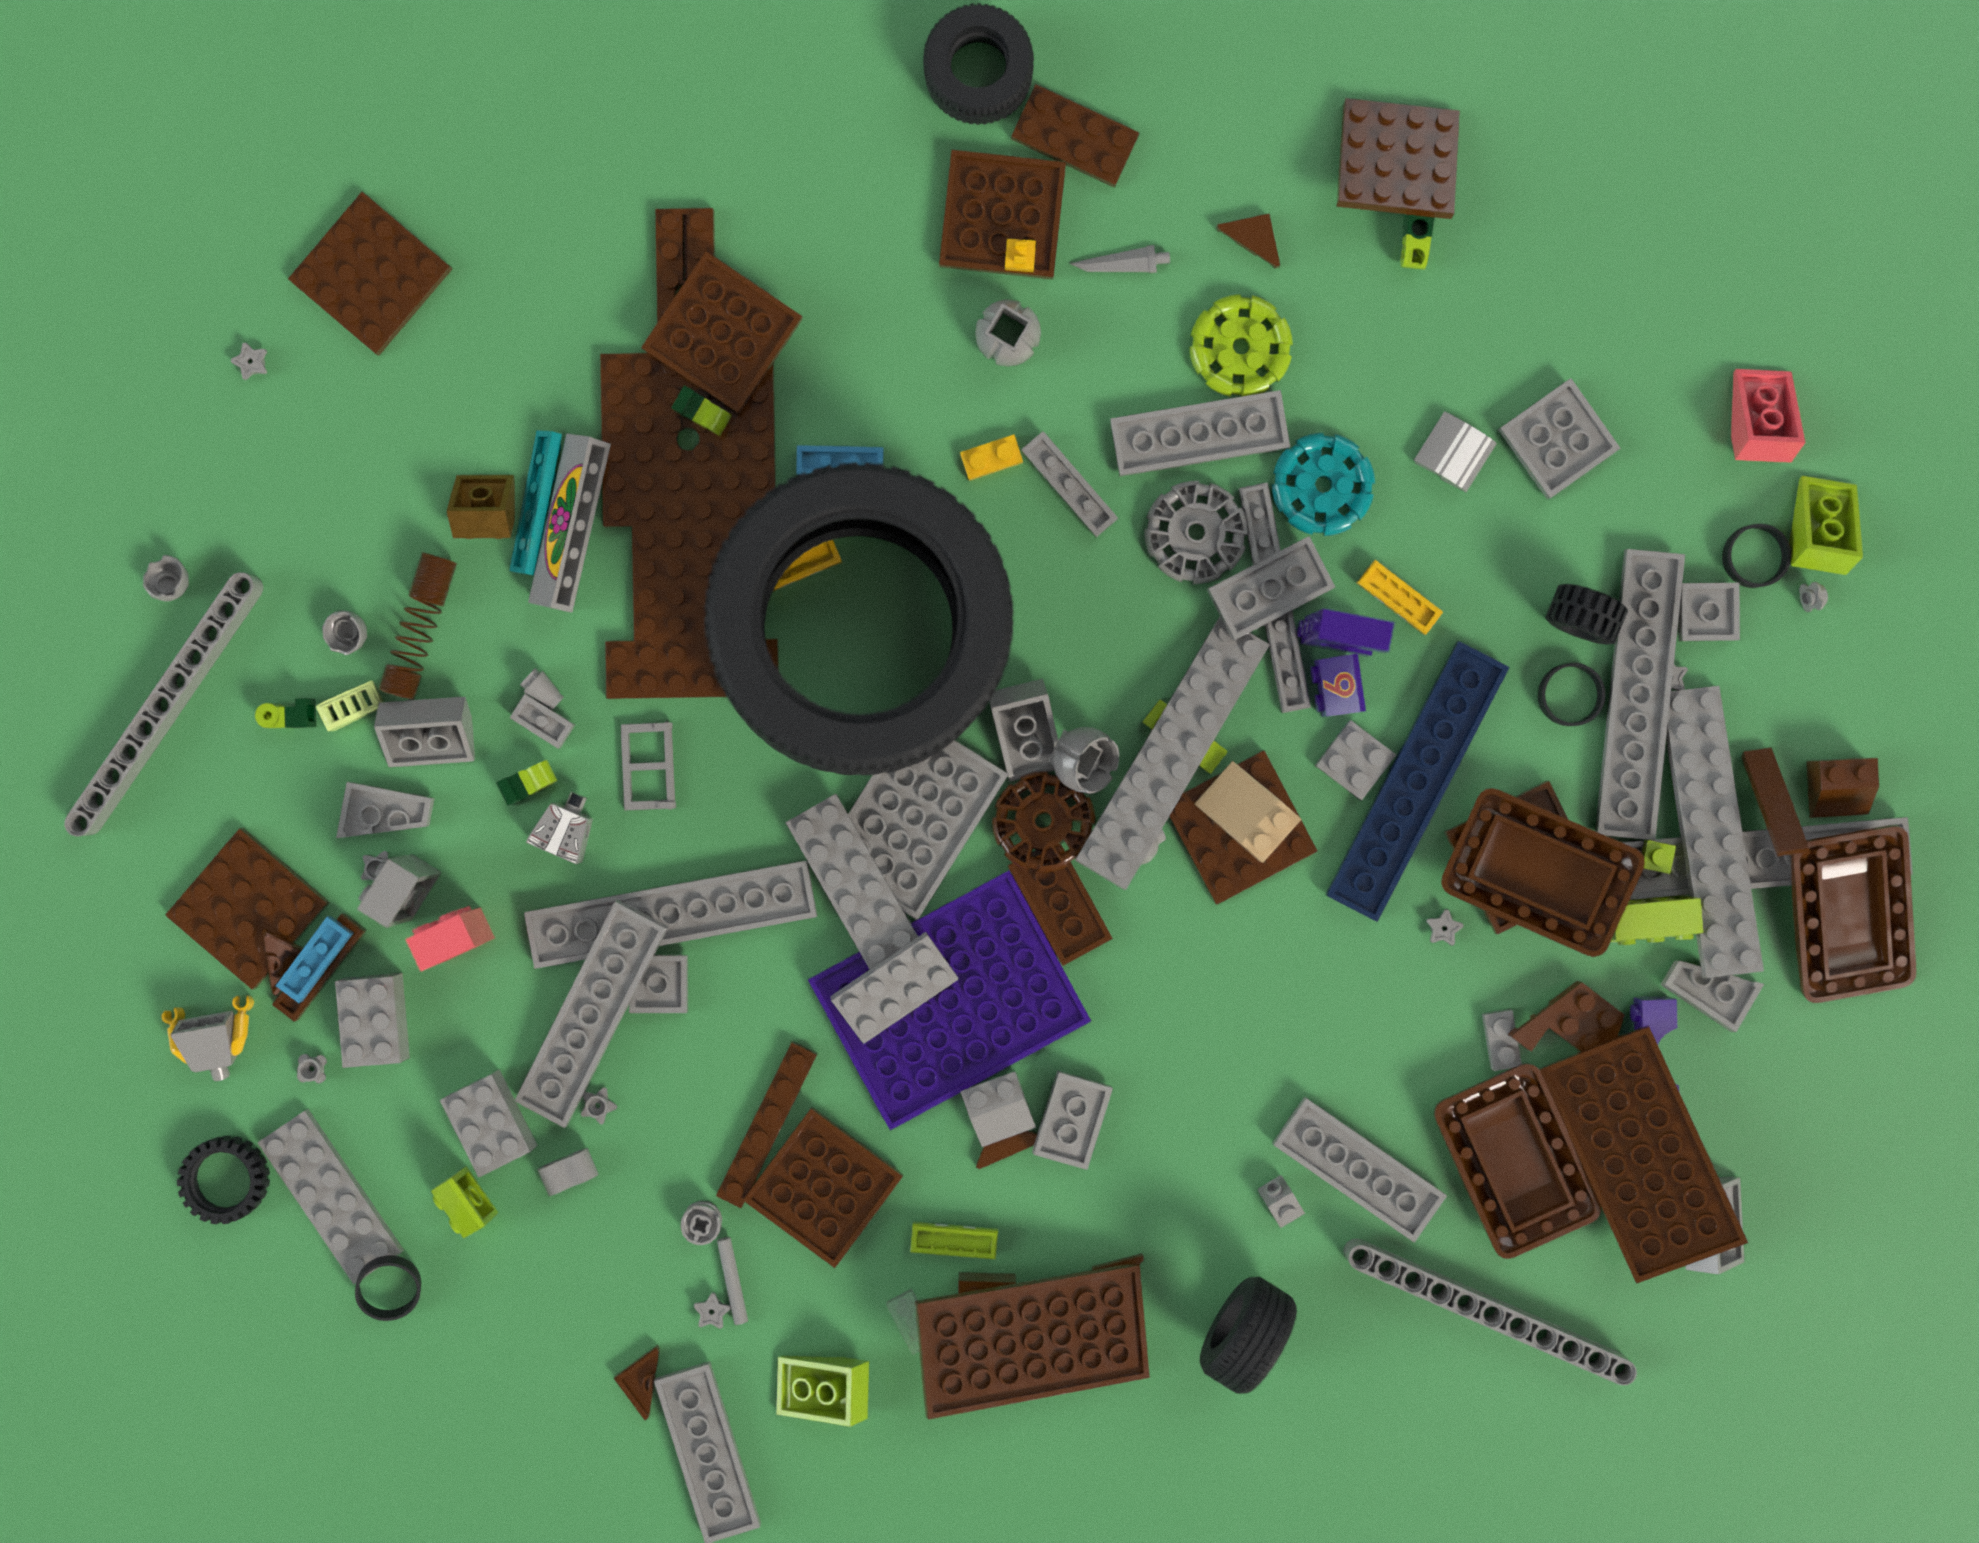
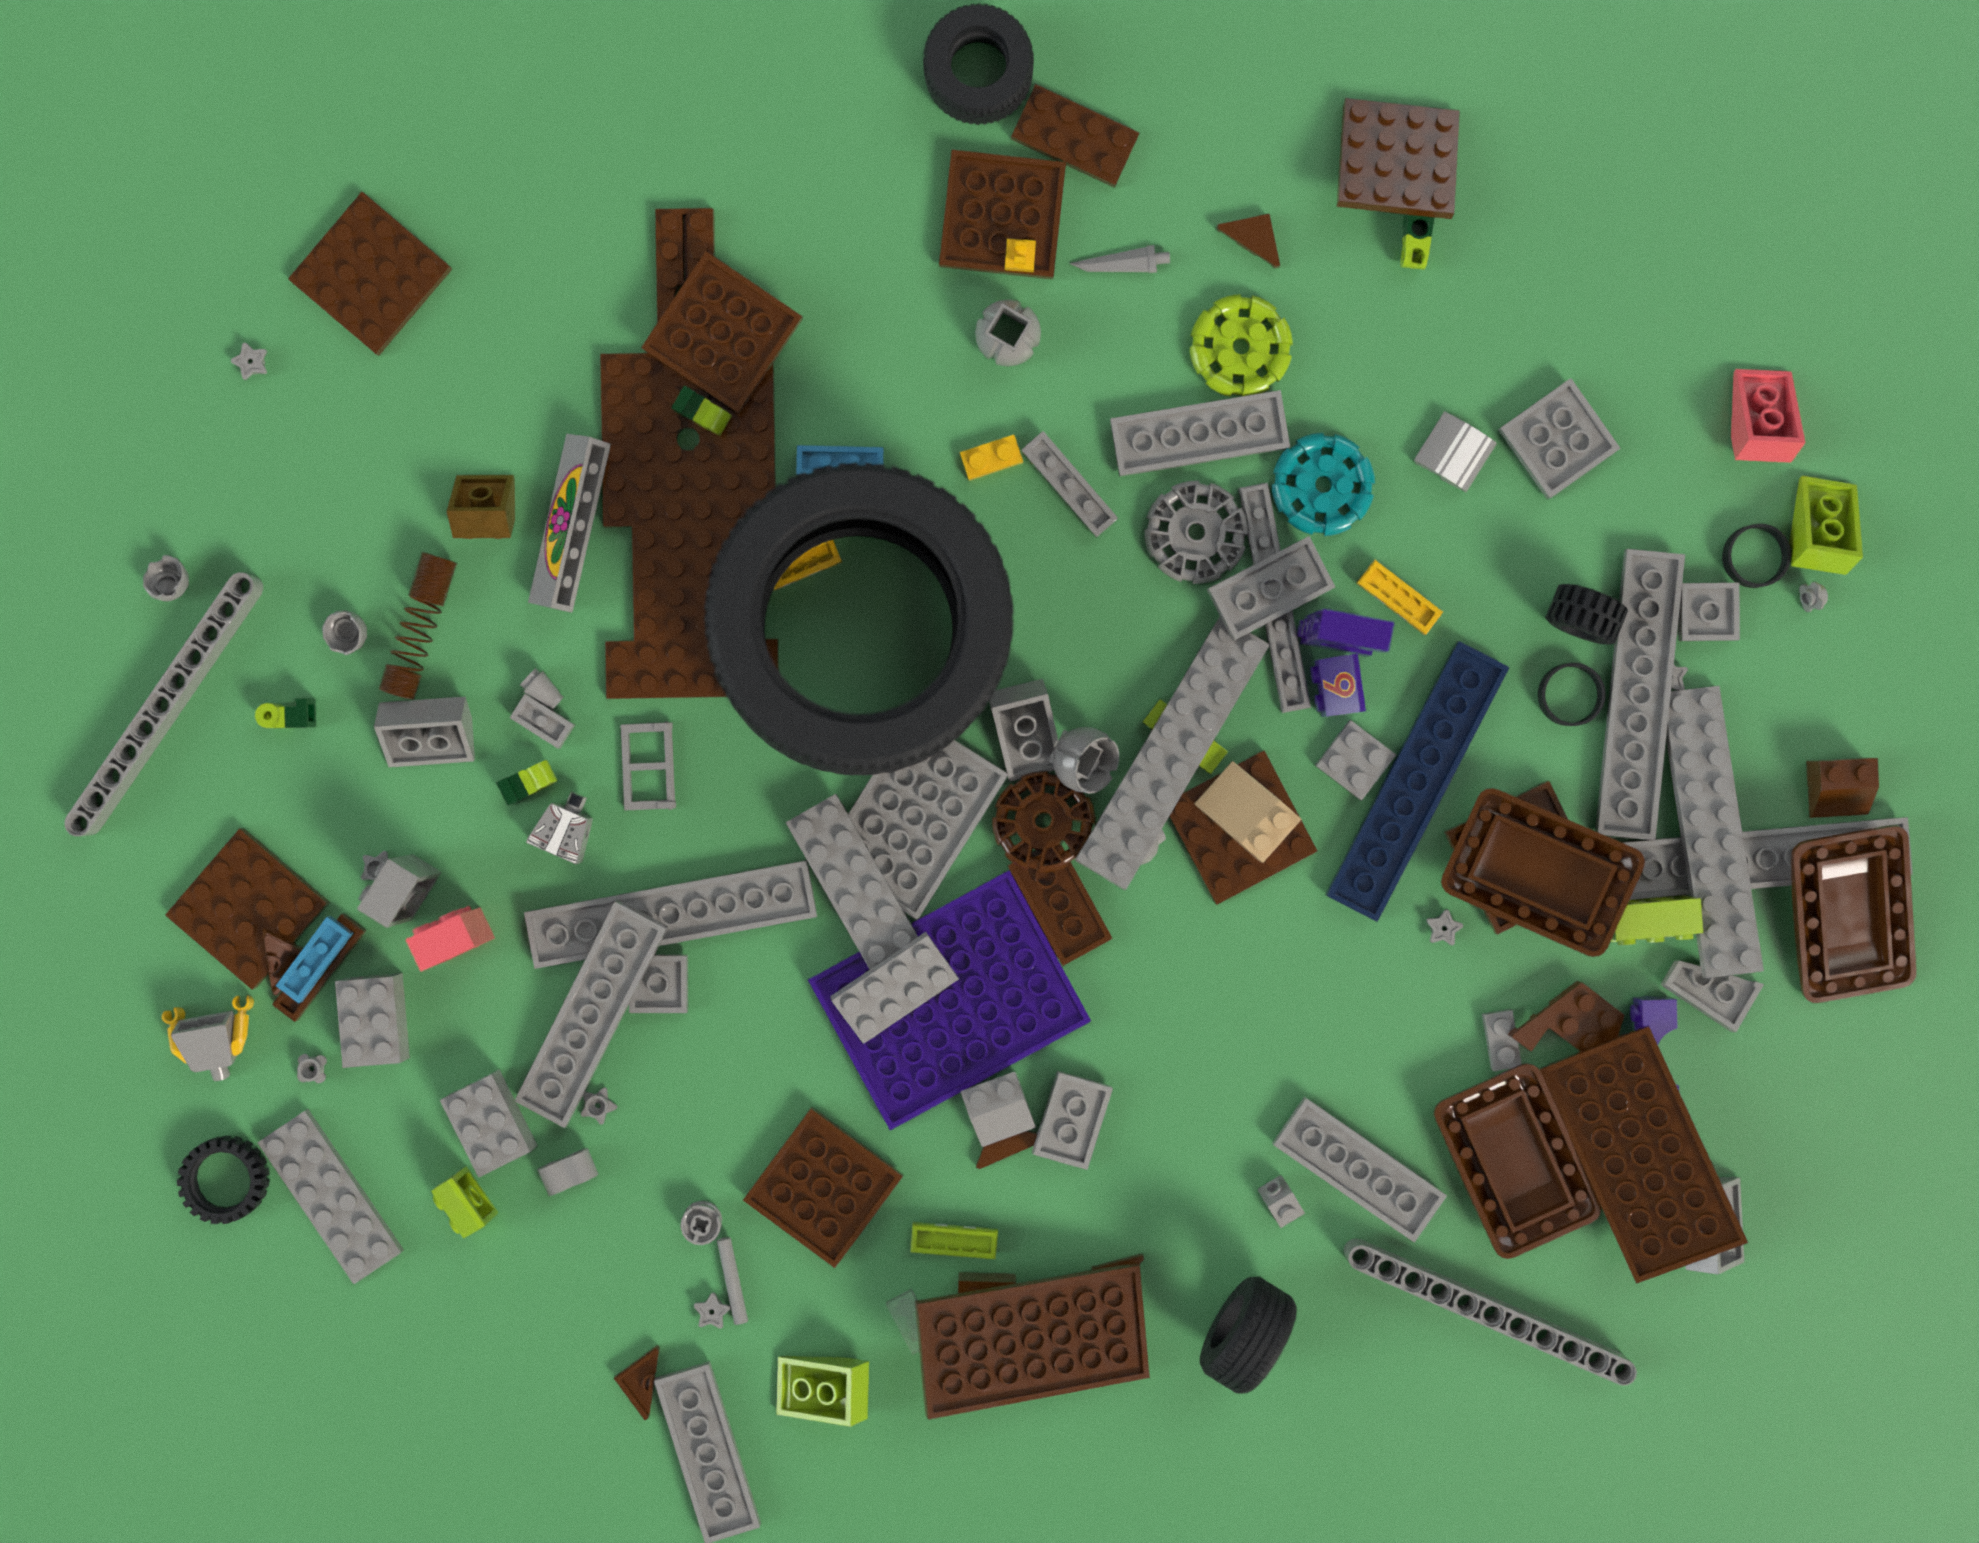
(327, 716): yellowish green slope -> none
(379, 810): light grey wing -> none
(388, 1315): black tyre -> none
(535, 502): teal plate -> none
(766, 1124): reddish brown plate -> none
(1658, 856): lime plate -> none
(1774, 802): reddish brown tile -> none

